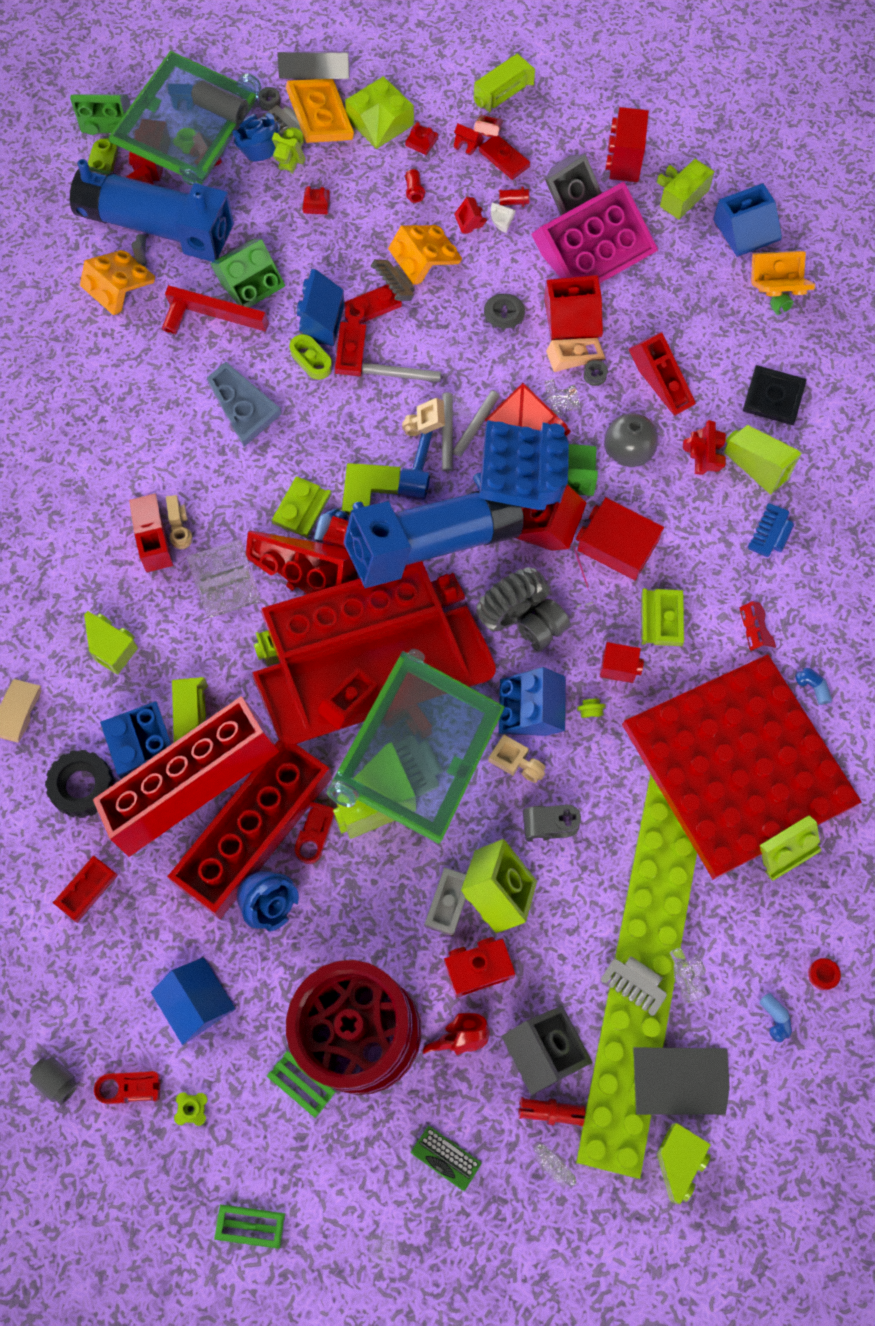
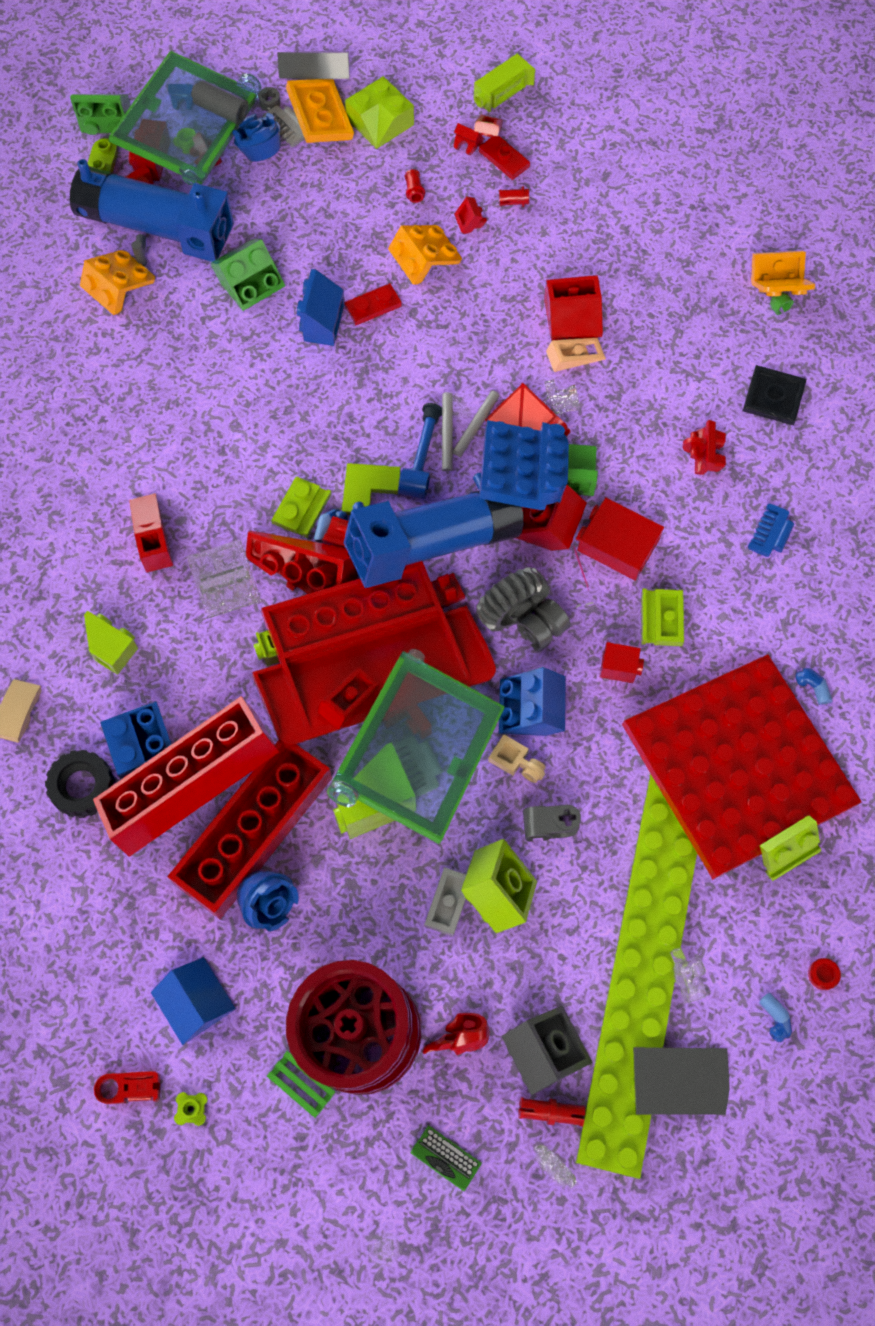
(53, 1080): dark grey brick -> none
(85, 889): red plate -> none
(177, 514): tan plate -> none
(183, 299): red piece -> none
(188, 705): lime window -> none
(242, 403): sand blue wing -> none
(278, 1229): bright green tile -> none
(288, 149): lime hips -> none
(311, 358): lime plate -> none
(315, 830): red piece -> none
(316, 201): red tile -> none
(351, 344): red plate -> none
(395, 279): dark grey piece -> none
(401, 372): light grey bar -> none
(421, 138): red tile -> none
(428, 418): tan plate -> none
(479, 966): red brick -> none
(502, 216): white tile -> none
(514, 308): dark grey gear -> none
(572, 183): dark grey slope -> none
(591, 707): lime plate -> none
(596, 237): dark pink slope -> none
(598, 365): dark grey bush -> none
(627, 144): red brick -> none
(631, 440): dark grey cylinder -> none
(641, 977): light grey piece -> none
(662, 372): red slope -> none
(680, 1159): lime slope -> none
(684, 189): lime brick -> none
(748, 219): blue slope -> none
(752, 631): red piece -> none
(762, 457): lime slope -> none

